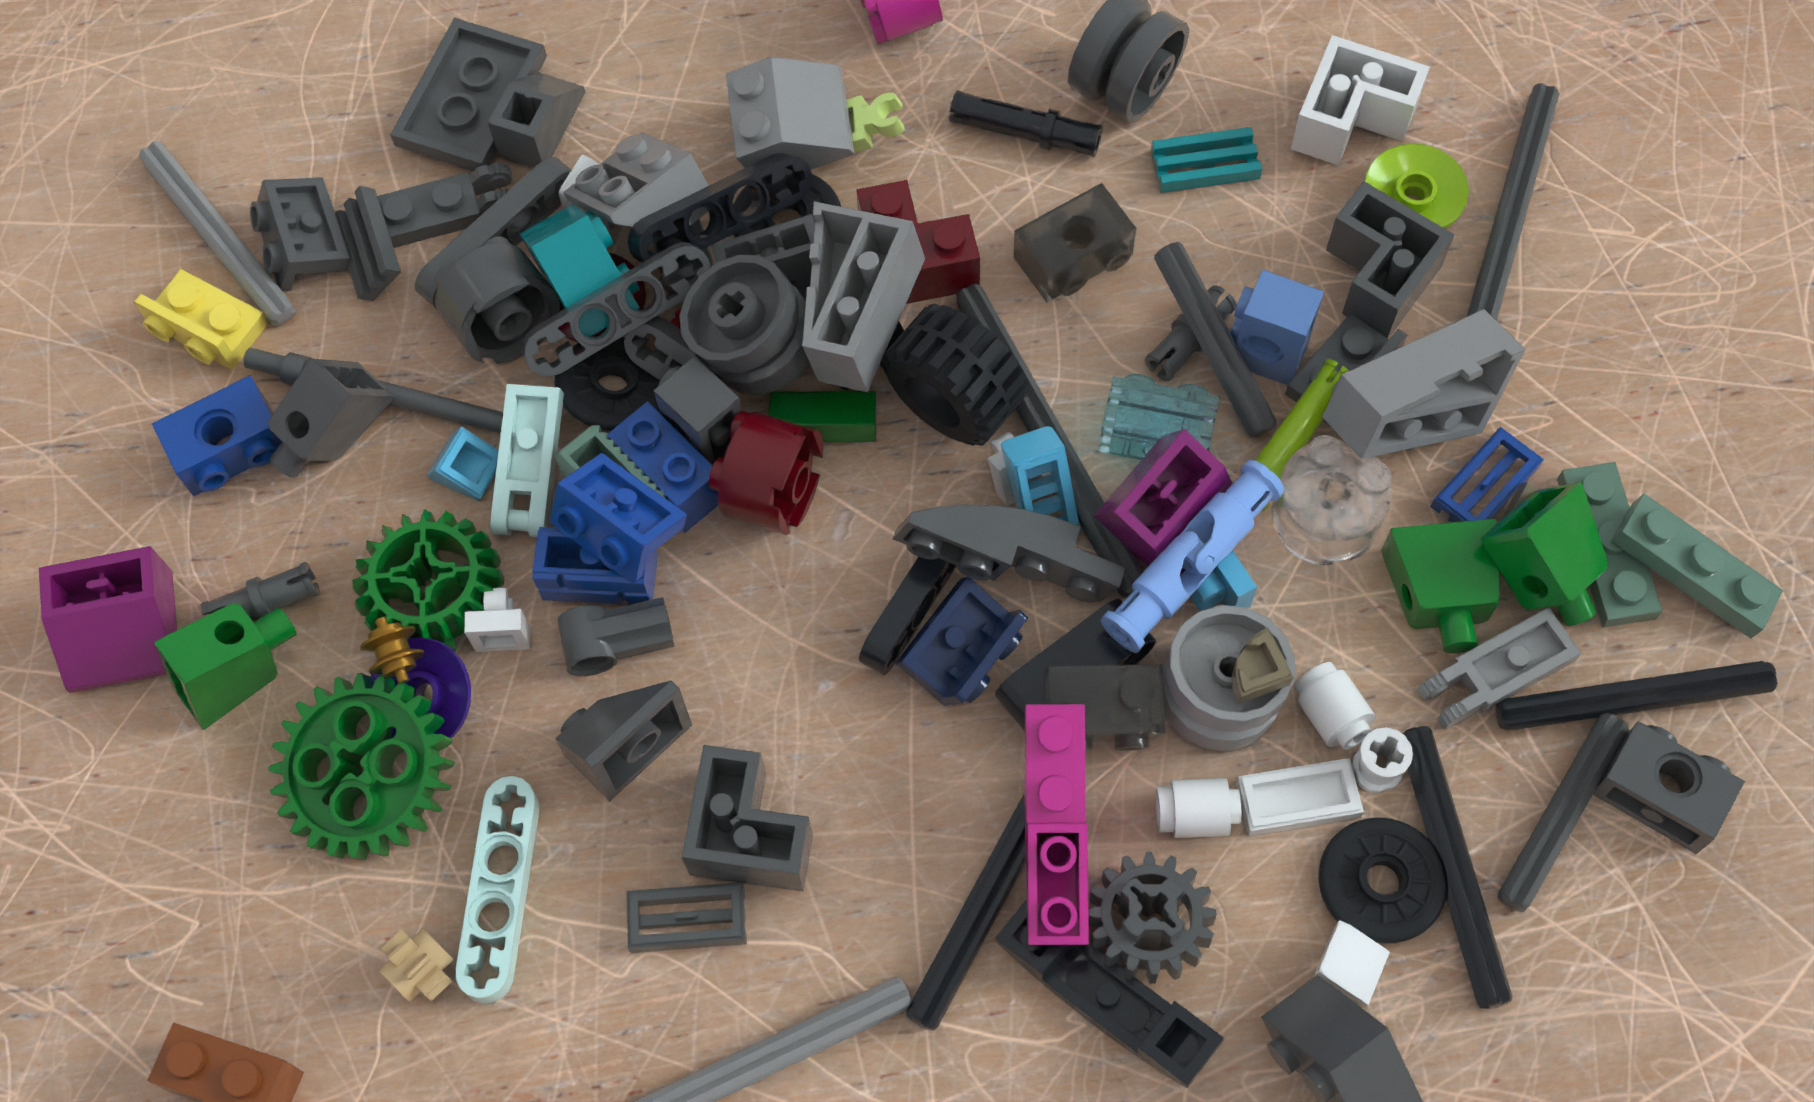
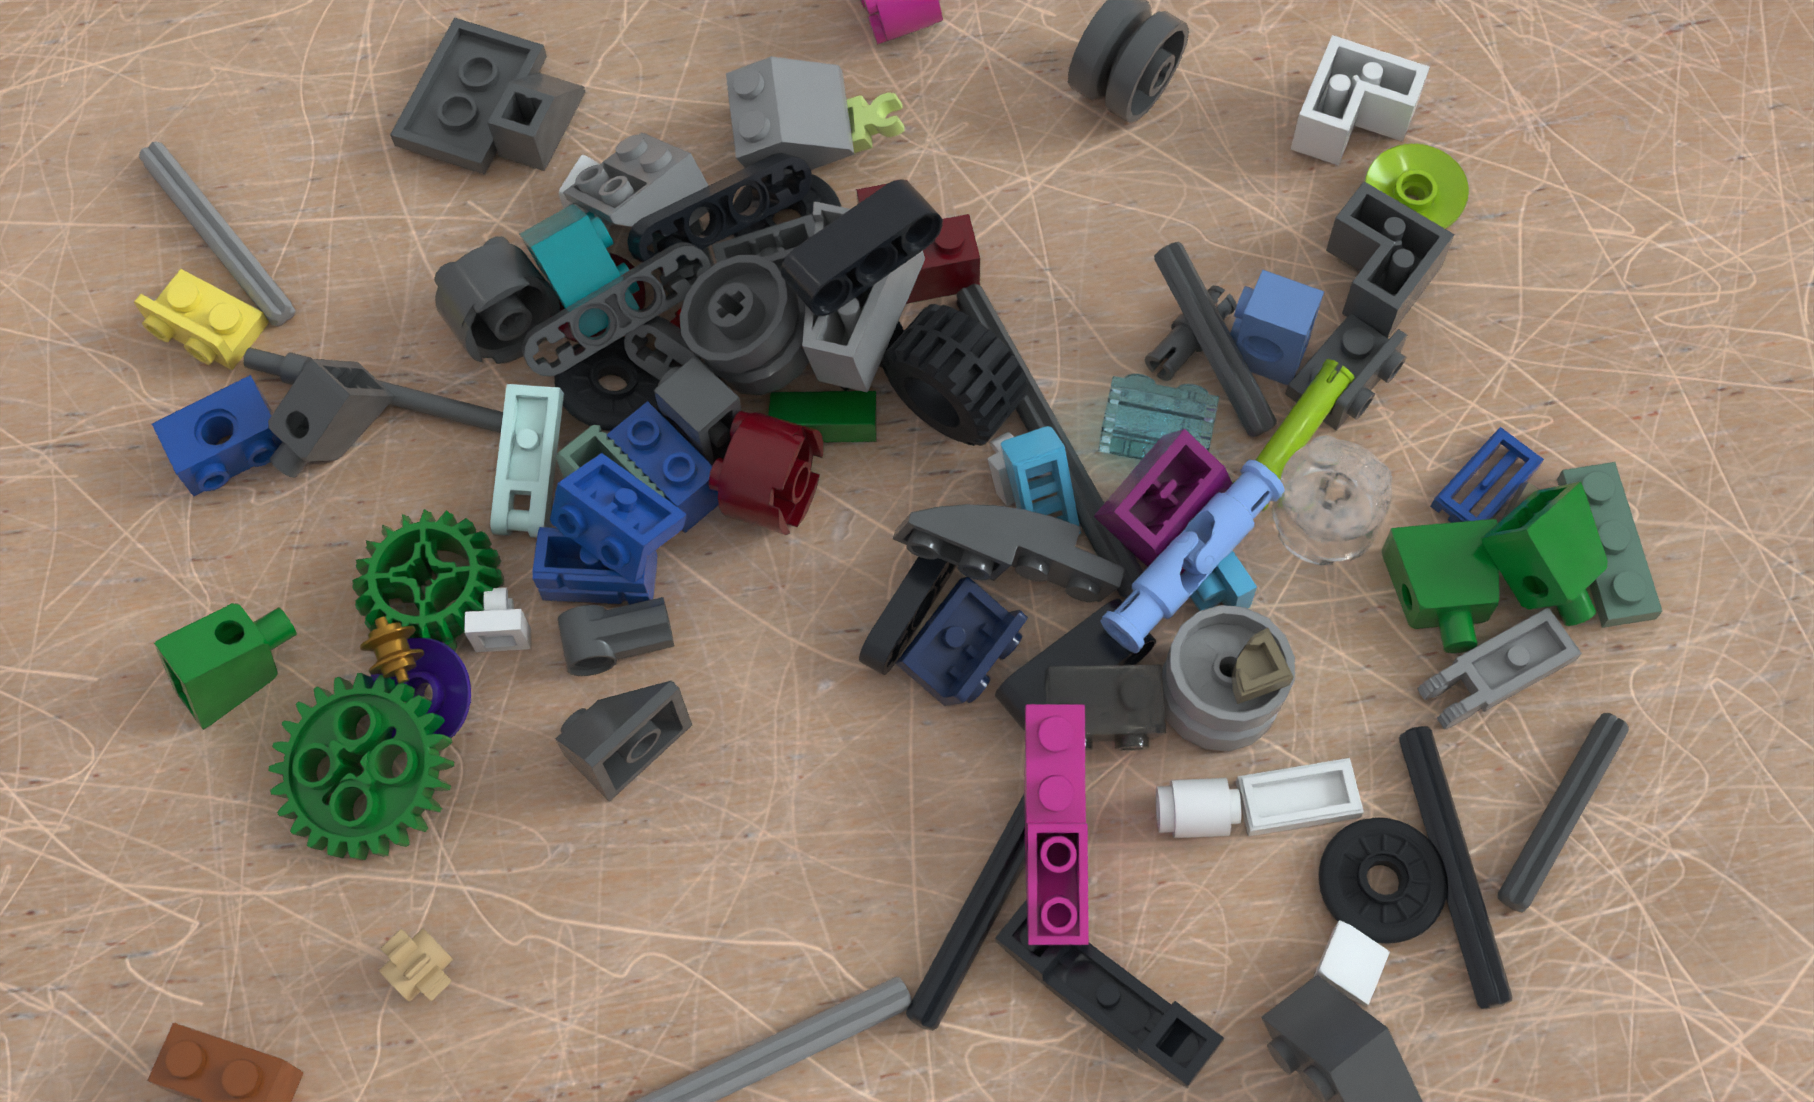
(107, 616): magenta slope -> none
(265, 595): dark grey pin -> none
(298, 229): dark grey bracket -> none
(369, 245): dark grey tile -> none
(442, 204): dark grey hinge -> none
(465, 464): medium azure slope -> none
(505, 888): light aqua beam -> none
(517, 210): dark grey beam -> none
(692, 939): dark grey tile -> none
(732, 836): dark grey brick -> none
(861, 247): none -> black beam
(1036, 126): black pin -> none
(1086, 220): clear smoke brick -> none
(1147, 891): dark grey gear -> none
(1203, 153): teal tile -> none
(1334, 706): white brick -> none
(1391, 745): white bush -> none
(1427, 389): light grey wedge -> none
(1514, 201): dark grey axle -> none
(1636, 695): black axle -> none
(1684, 817): dark grey brick -> none
(1697, 566): sand green plate -> none

